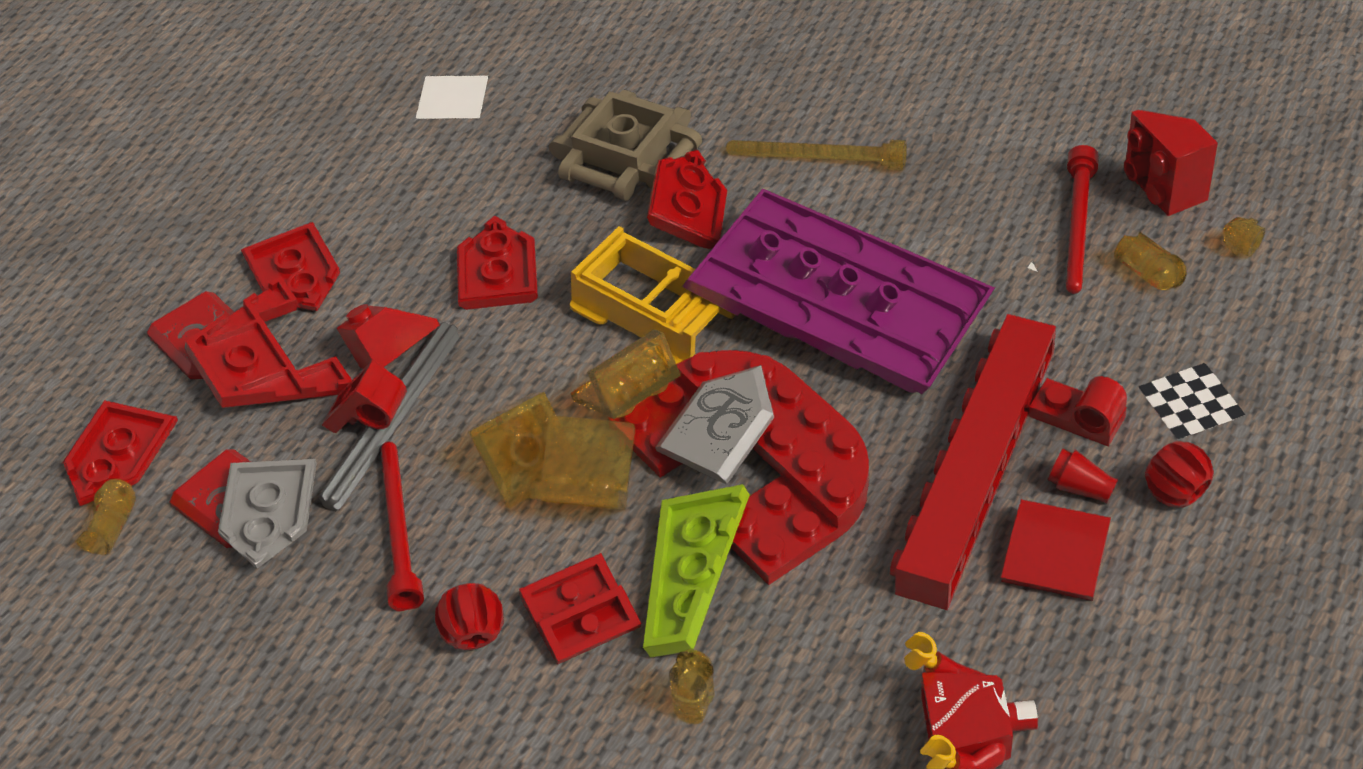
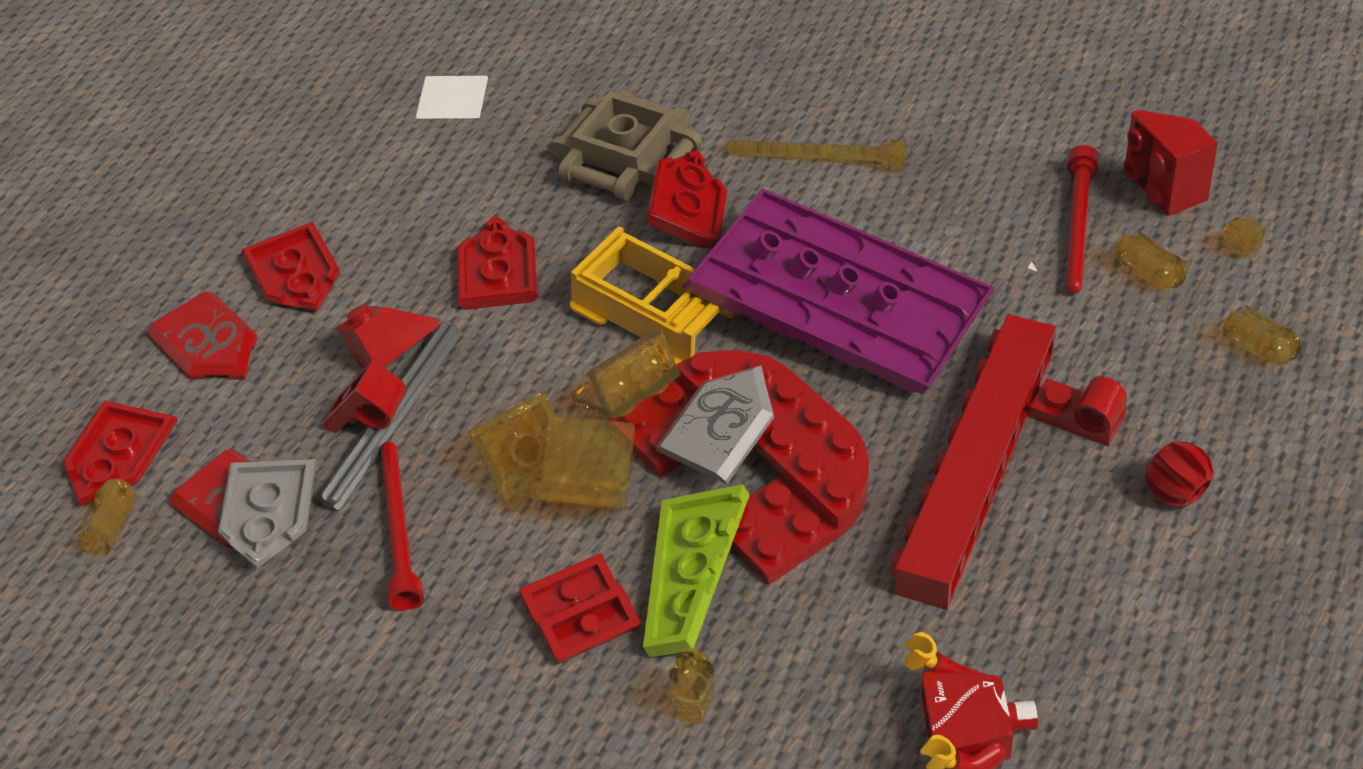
(247, 363): red wing -> none
(469, 616): red piece -> none
(1056, 550): red slope -> none
(1081, 476): red cone -> none
(1191, 401): sticker -> none
(1262, 336): none -> clear yellow piece

